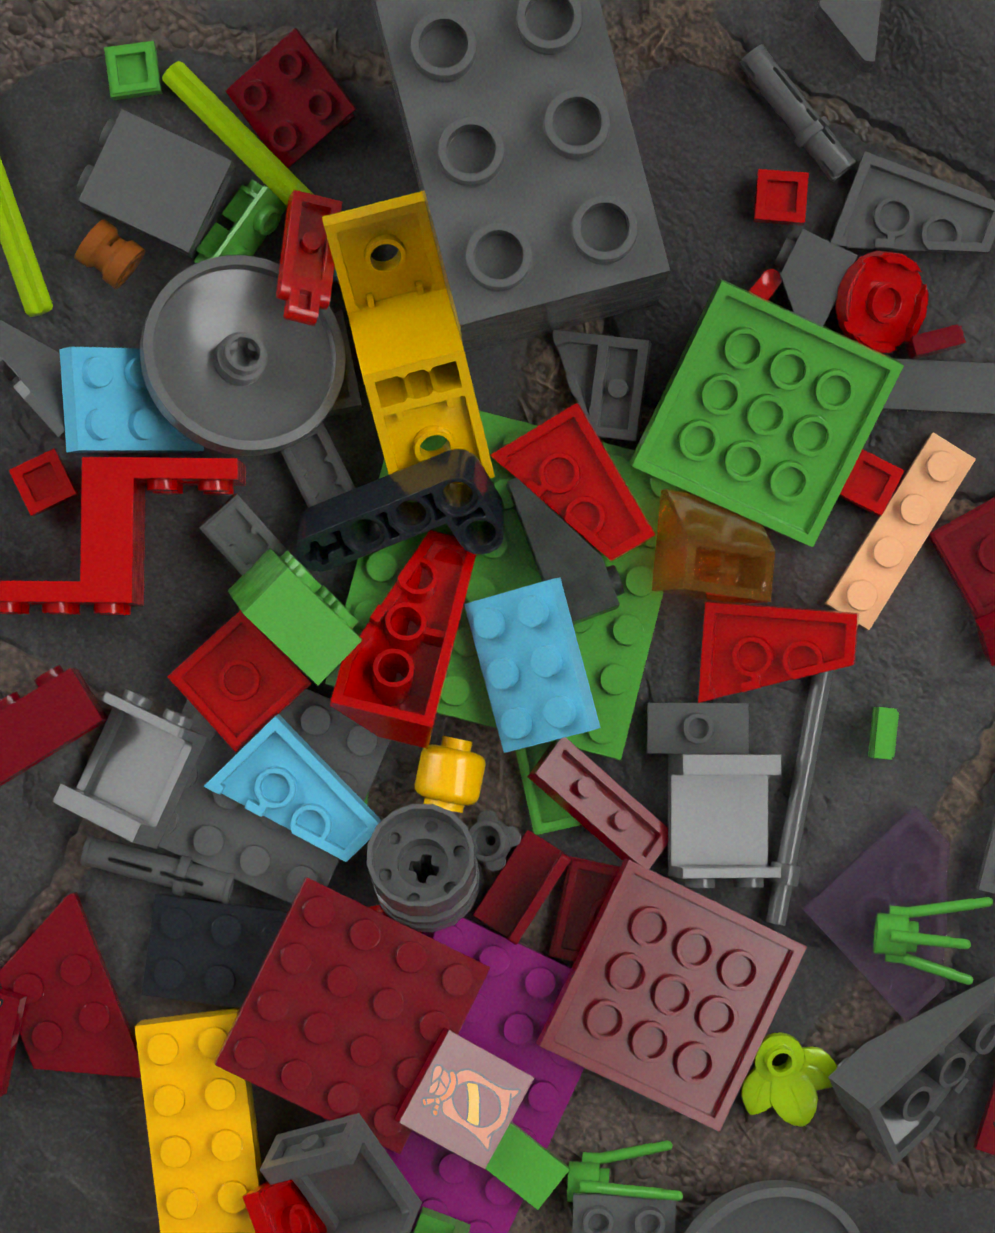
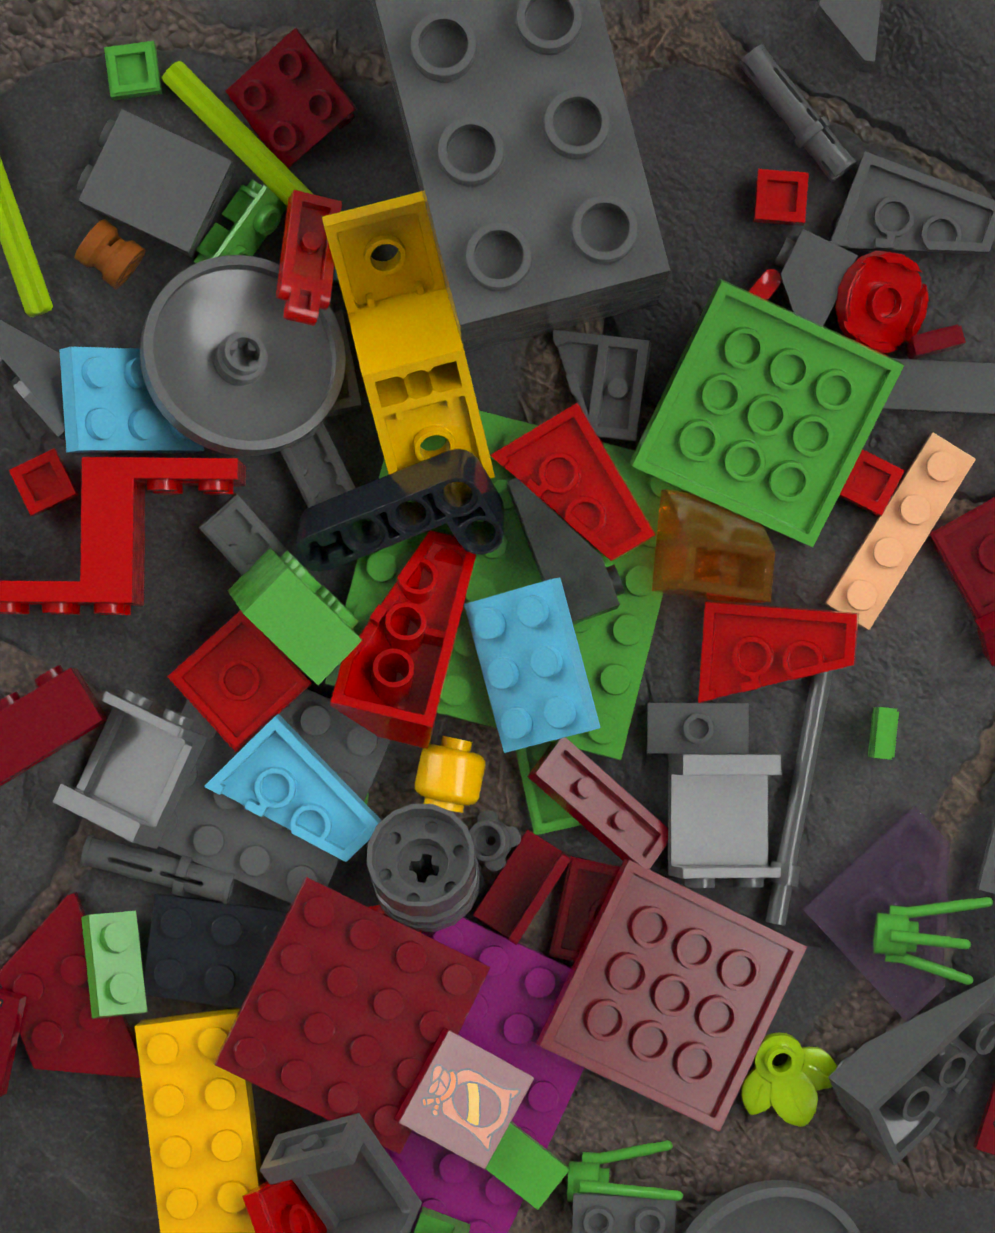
(114, 964): none -> bright green plate

